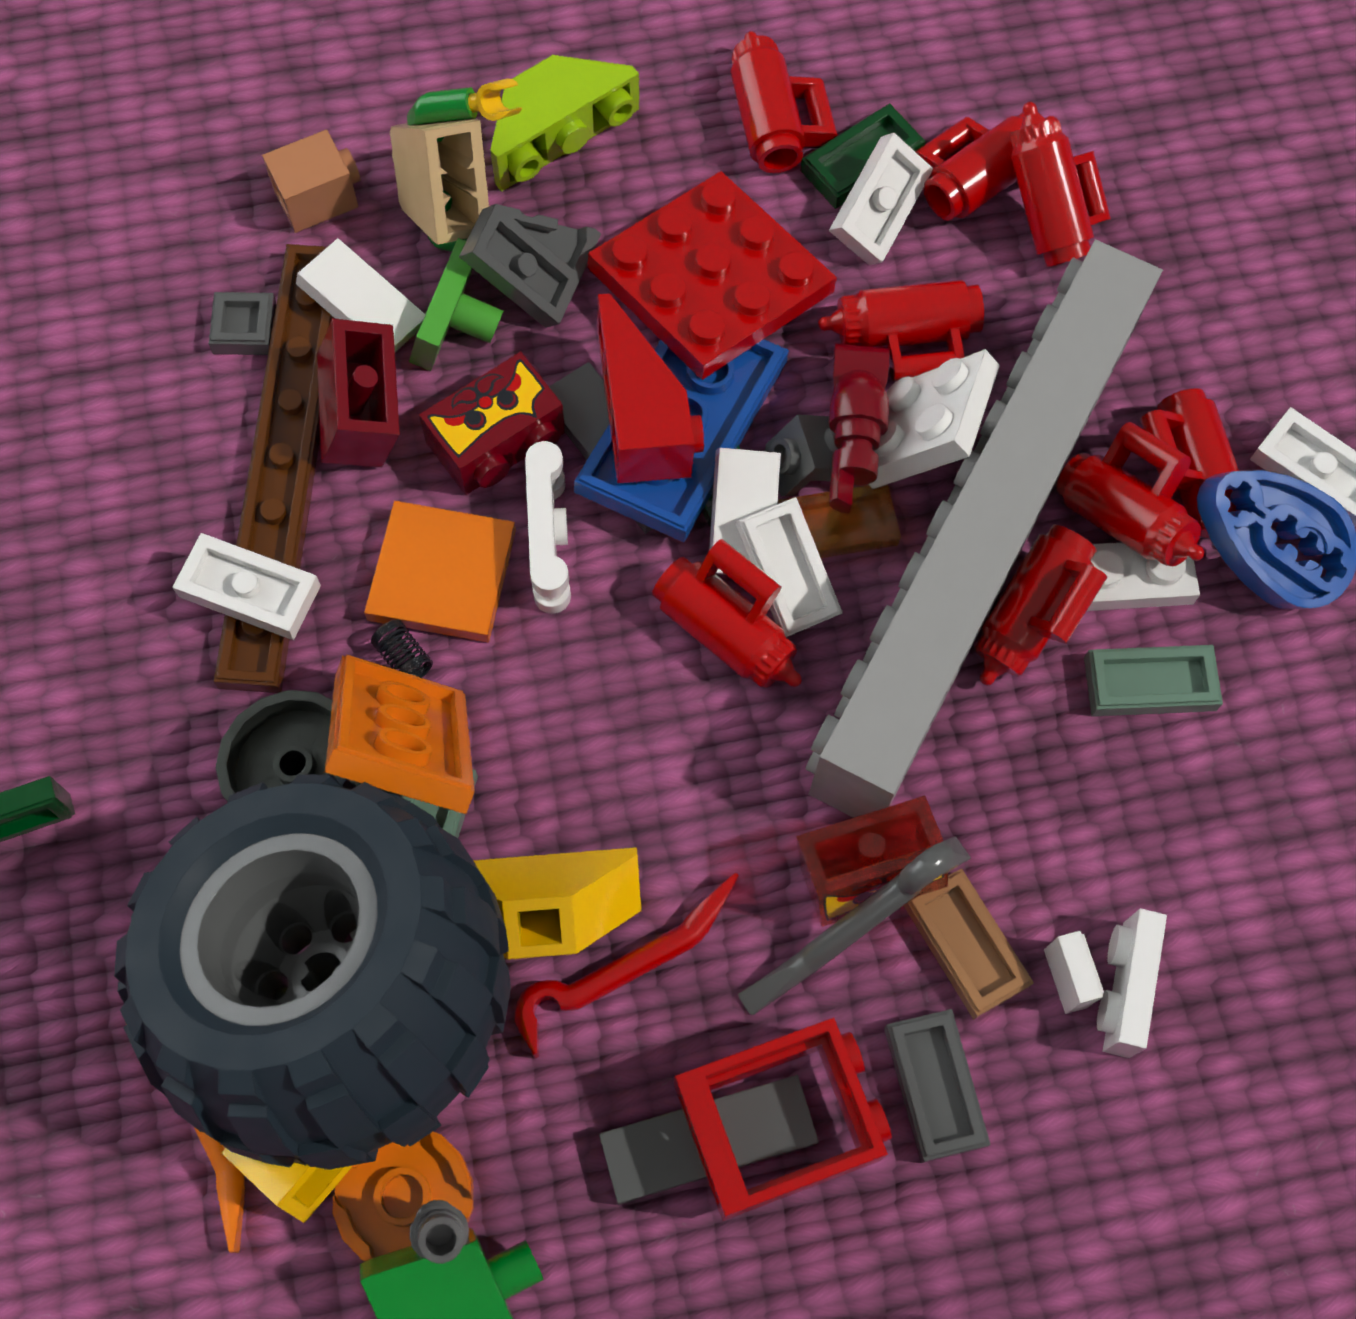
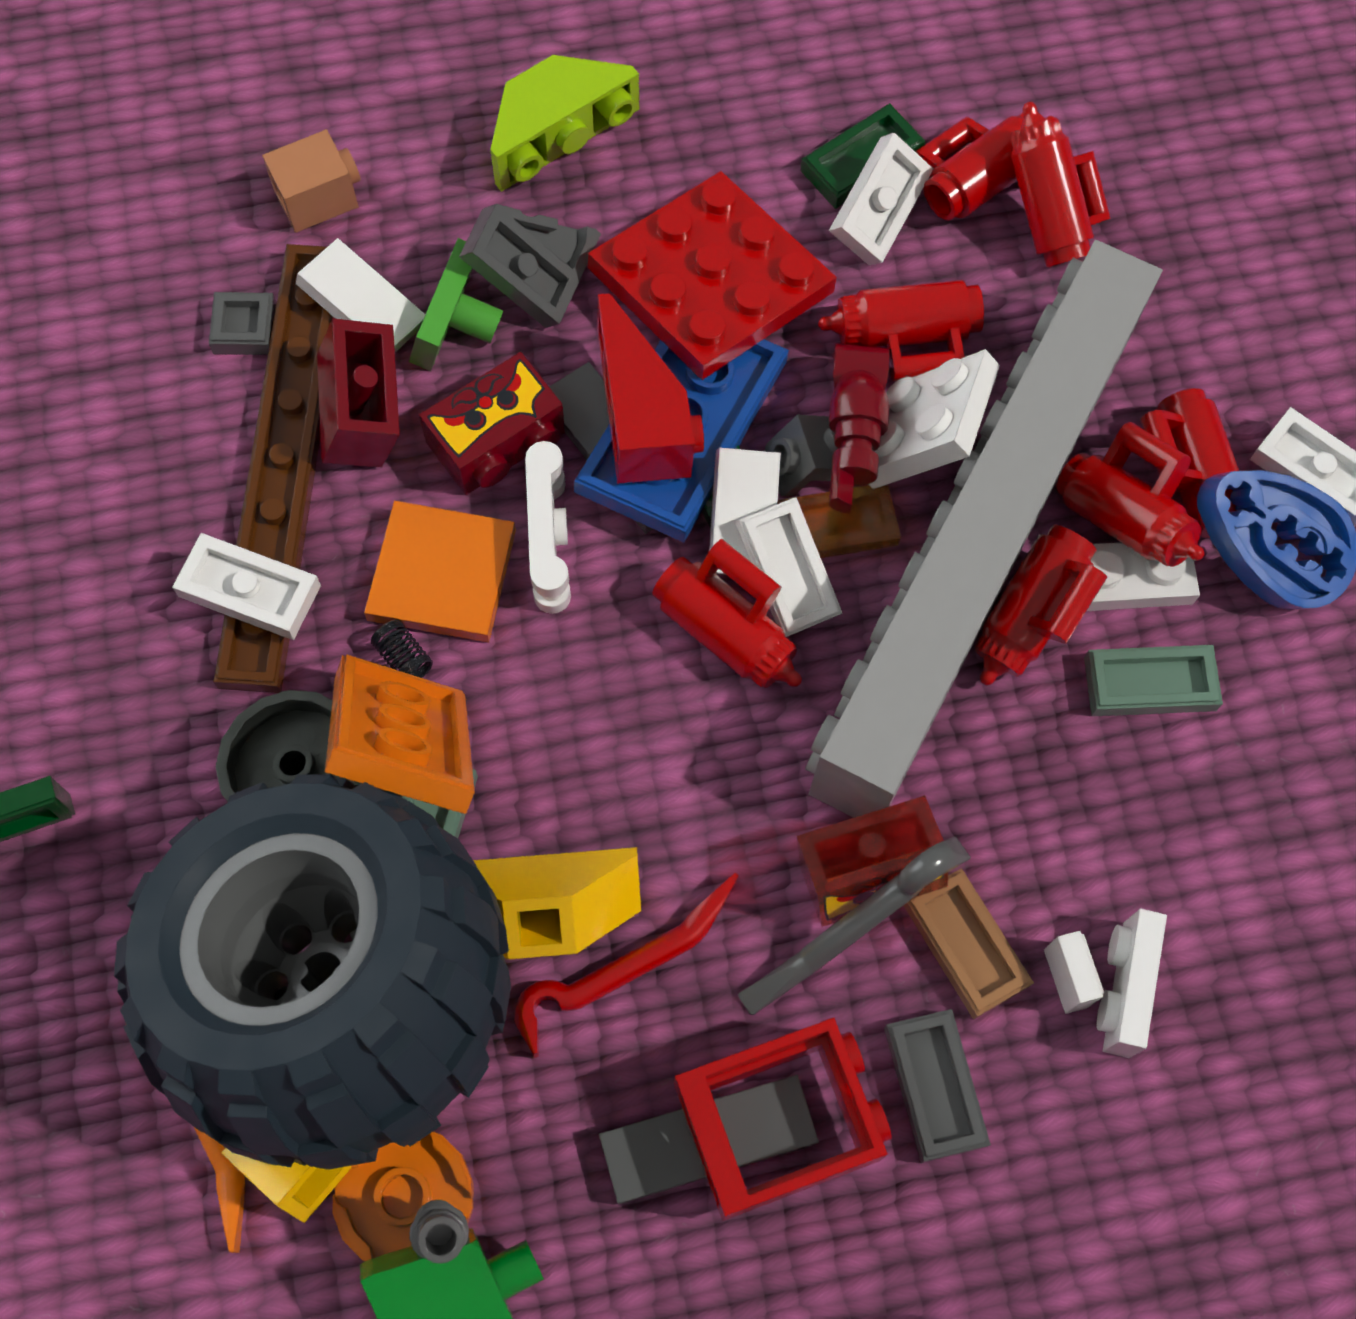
(442, 159): tan torso -> none
(770, 109): red piece -> none

